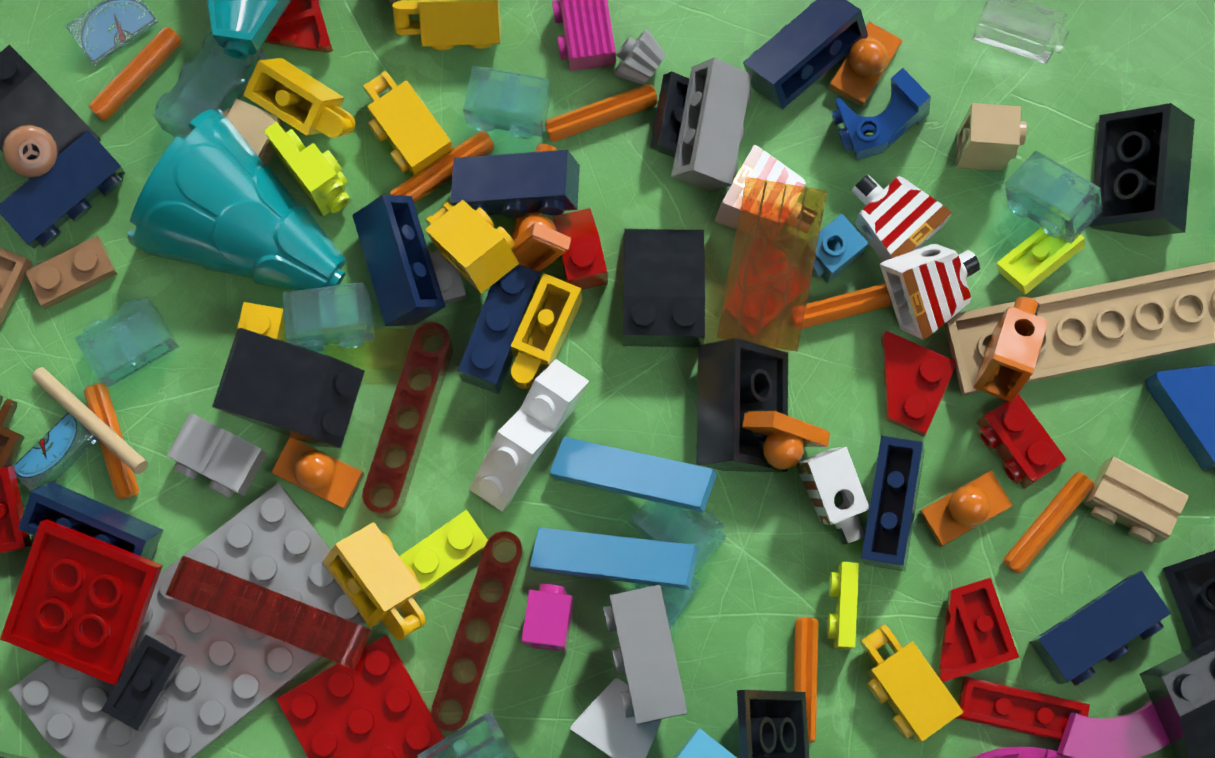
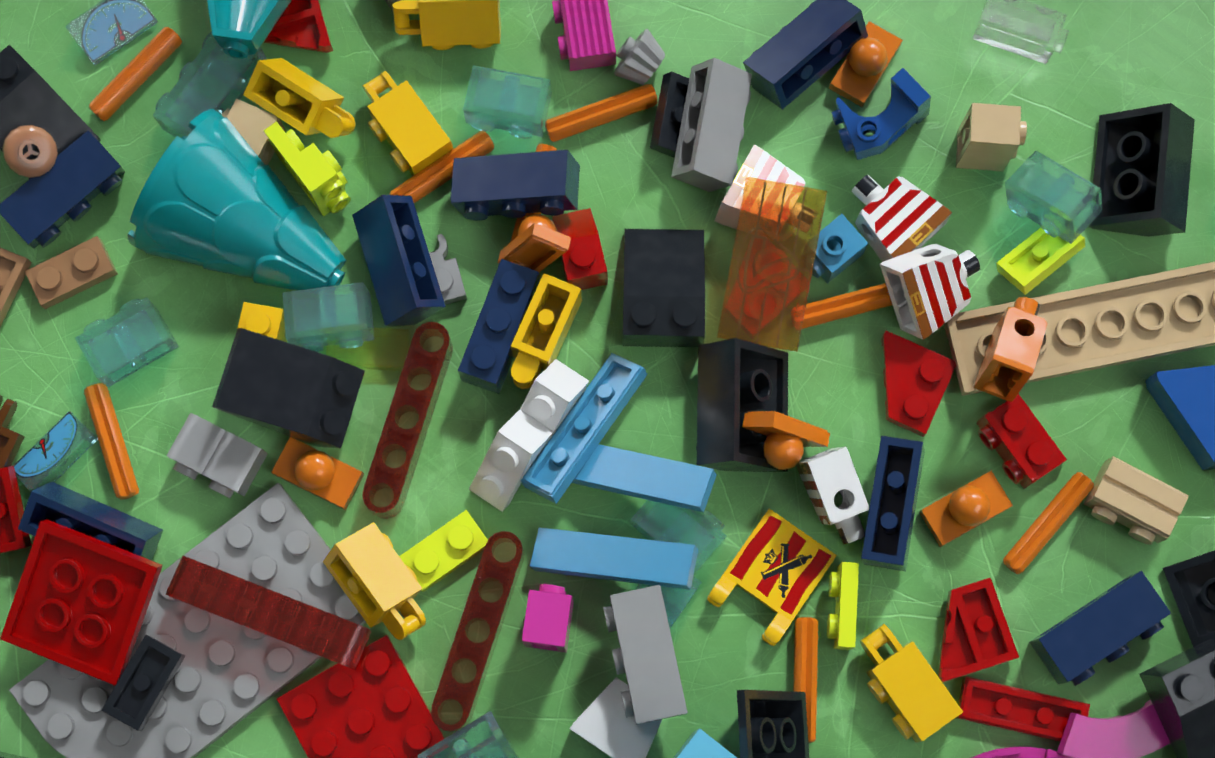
(90, 420): tan bar -> none
(472, 244): yellow brick -> none
(584, 428): none -> dark azure tile
(778, 569): none -> flag

